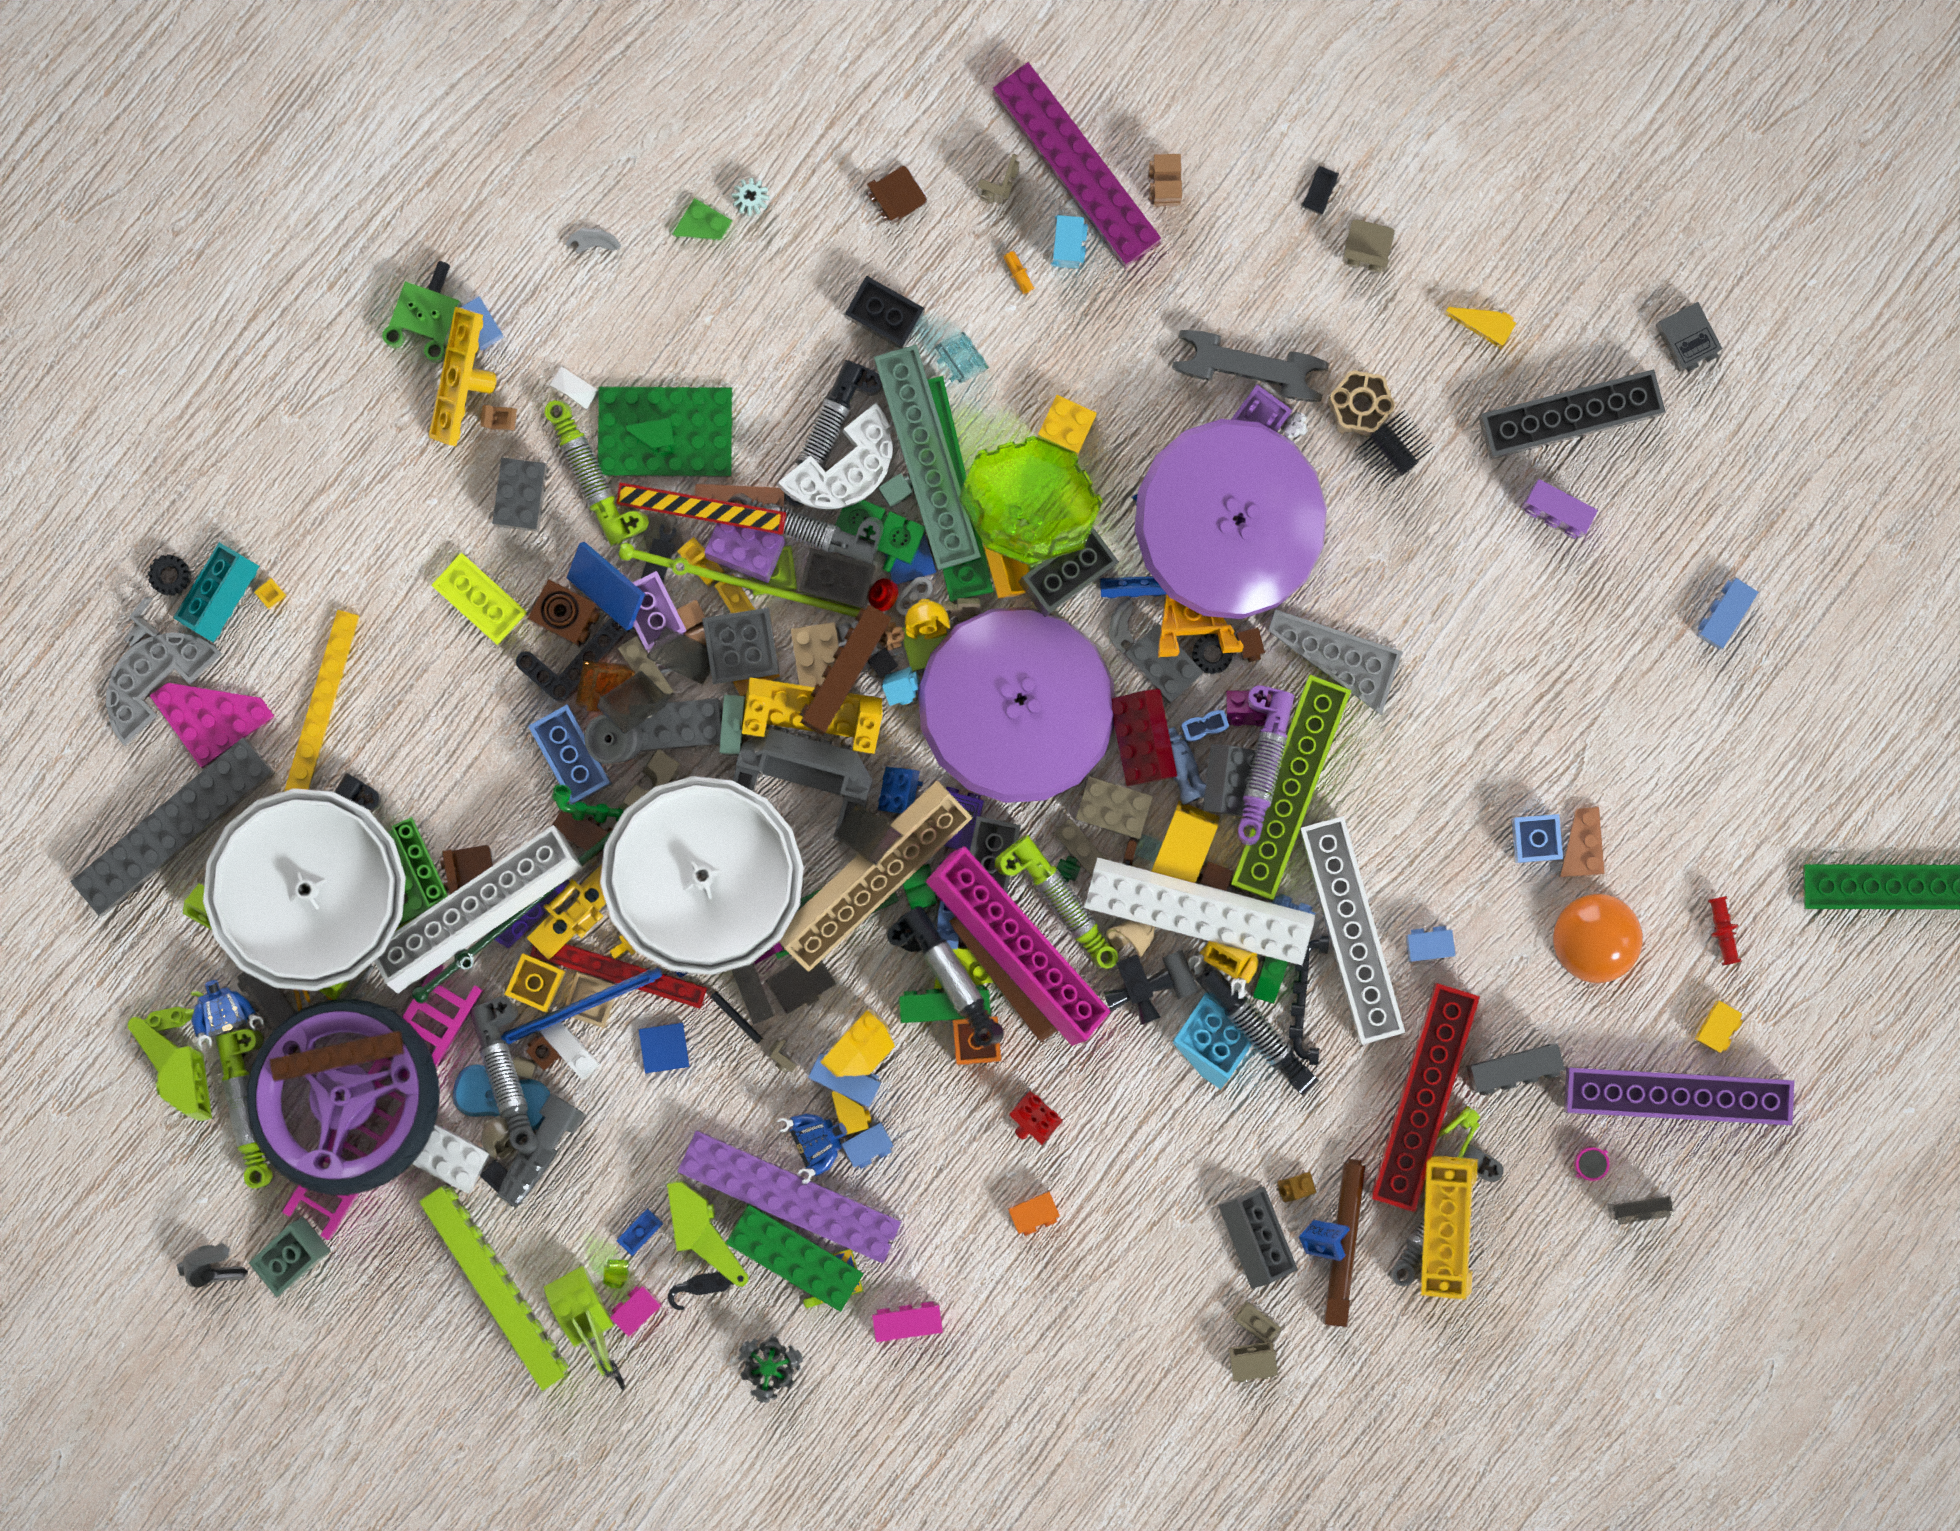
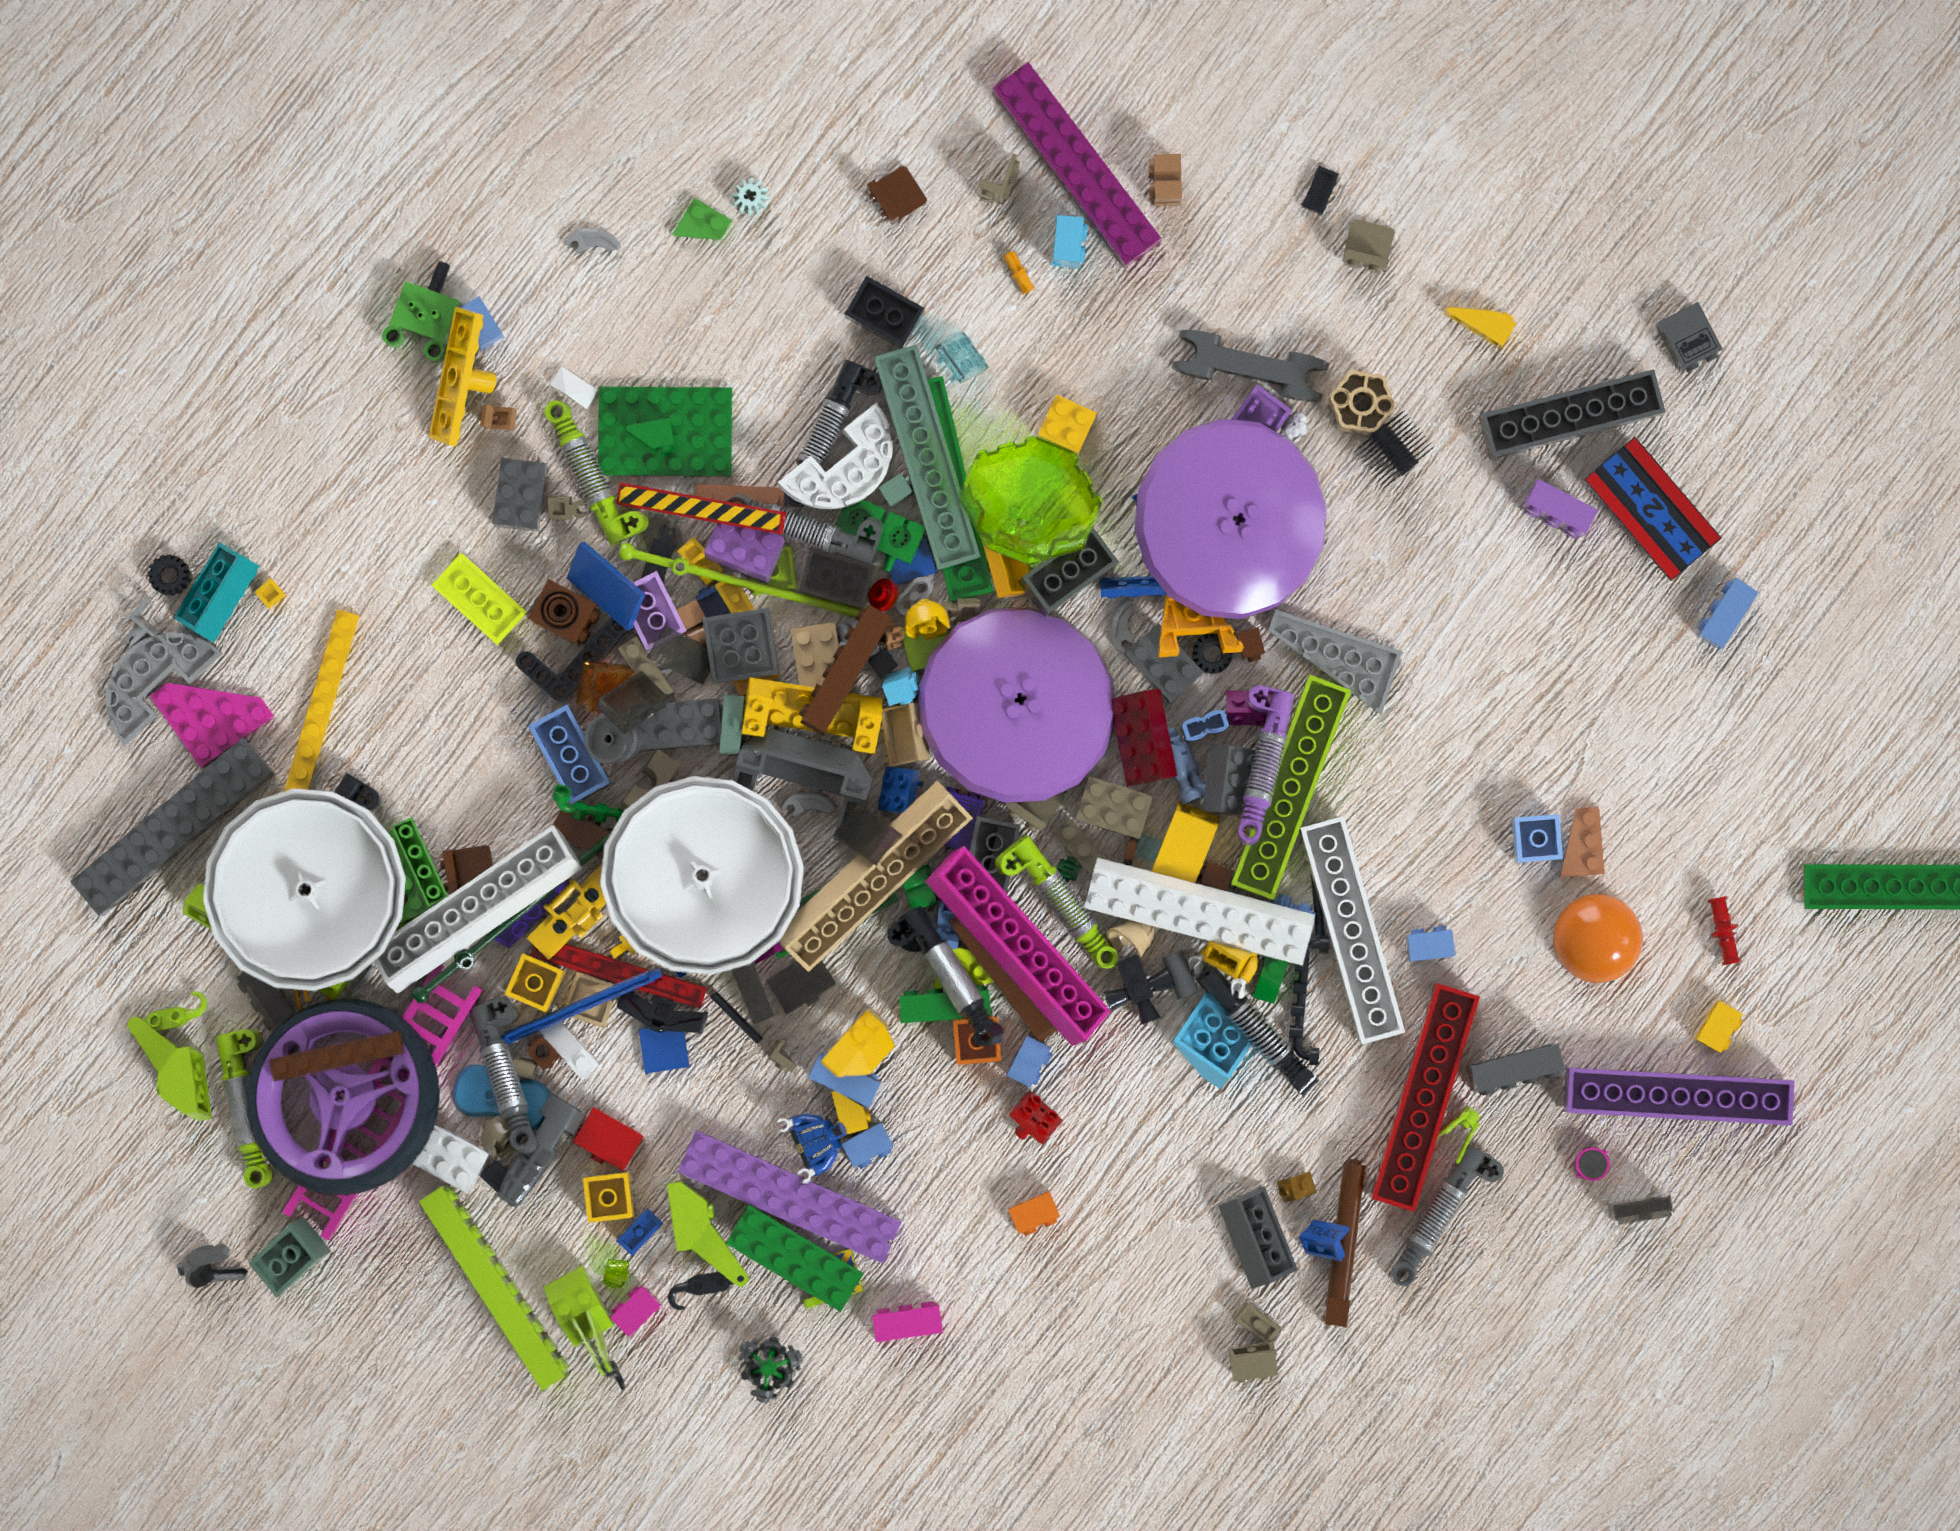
(220, 1012): blue torso -> none
(562, 507): none -> dark tan plate
(608, 1140): none -> red container
(608, 1197): none -> yellow brick
(662, 1014): none -> black plate
(711, 602): none -> dark blue bracket
(809, 800): none -> light grey piece
(904, 735): none -> tan container
(1029, 1061): none -> medium blue brick
(1035, 812): none -> dark tan bracket
(1319, 921): none -> black bar
(1448, 1227): yellow plate -> none
(1652, 508): none -> hinge

